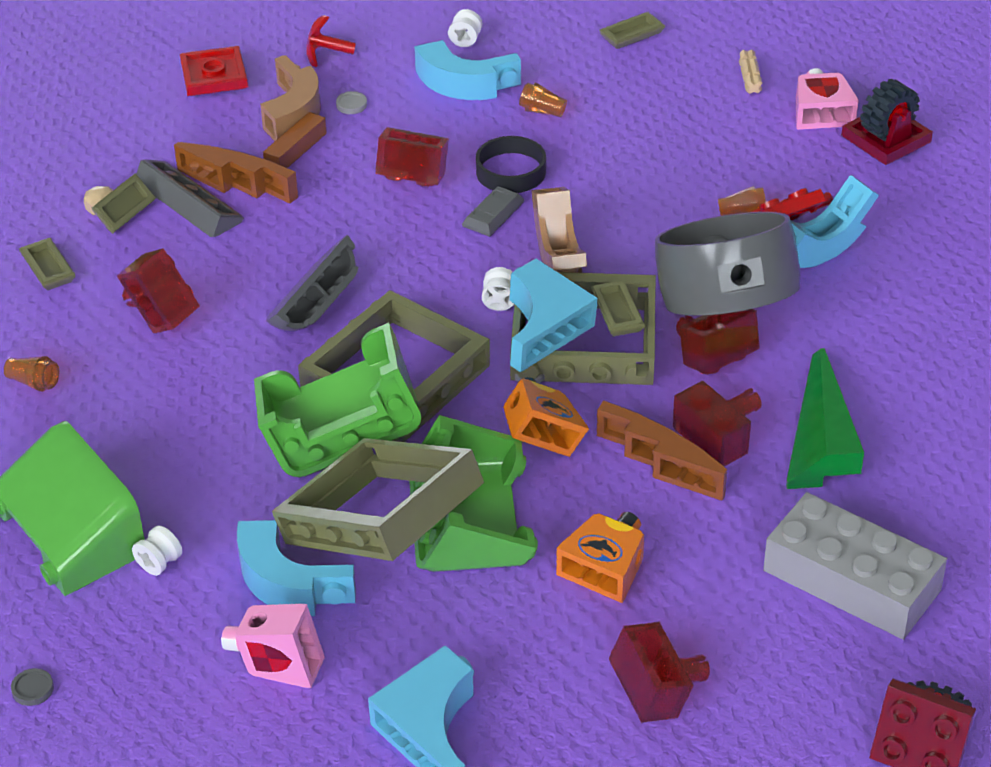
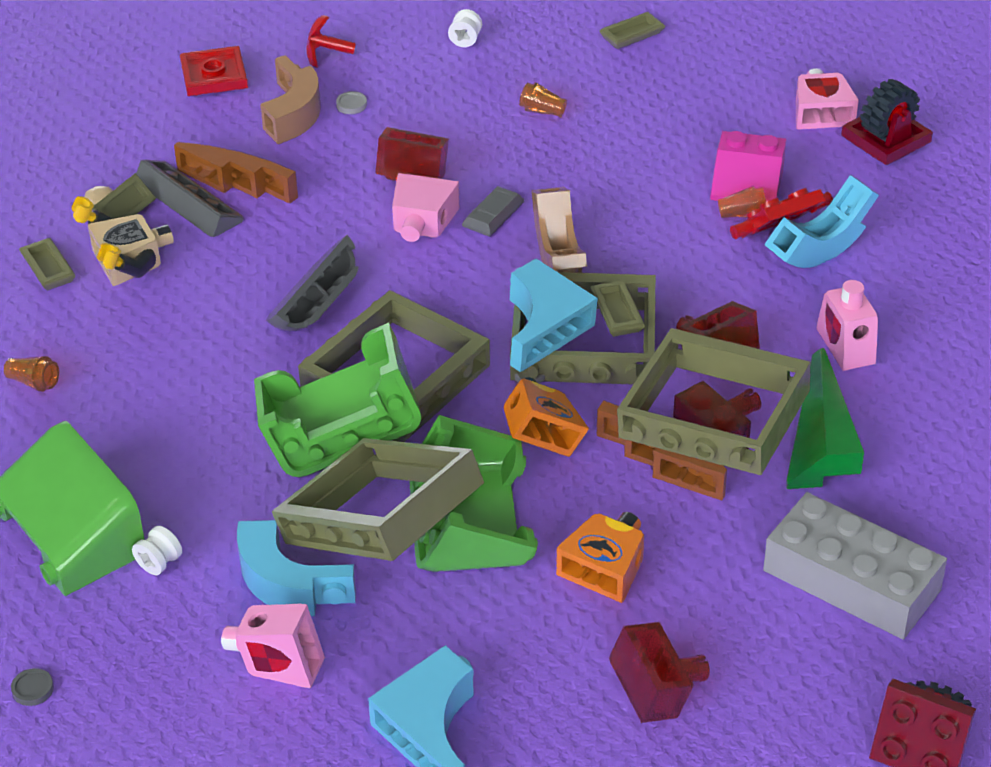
(122, 244): none -> torso
(157, 291): clear red brick -> none
(296, 140): dark orange piece -> none
(423, 205): none -> bright pink torso
(462, 77): medium azure arch -> none
(497, 289): white wheel -> none
(505, 145): black tyre -> none
(723, 361): none -> olive window
(727, 263): dark grey cylinder -> none
(746, 162): none -> dark pink slope
(750, 71): tan axle -> none
(849, 326): none -> bright pink torso

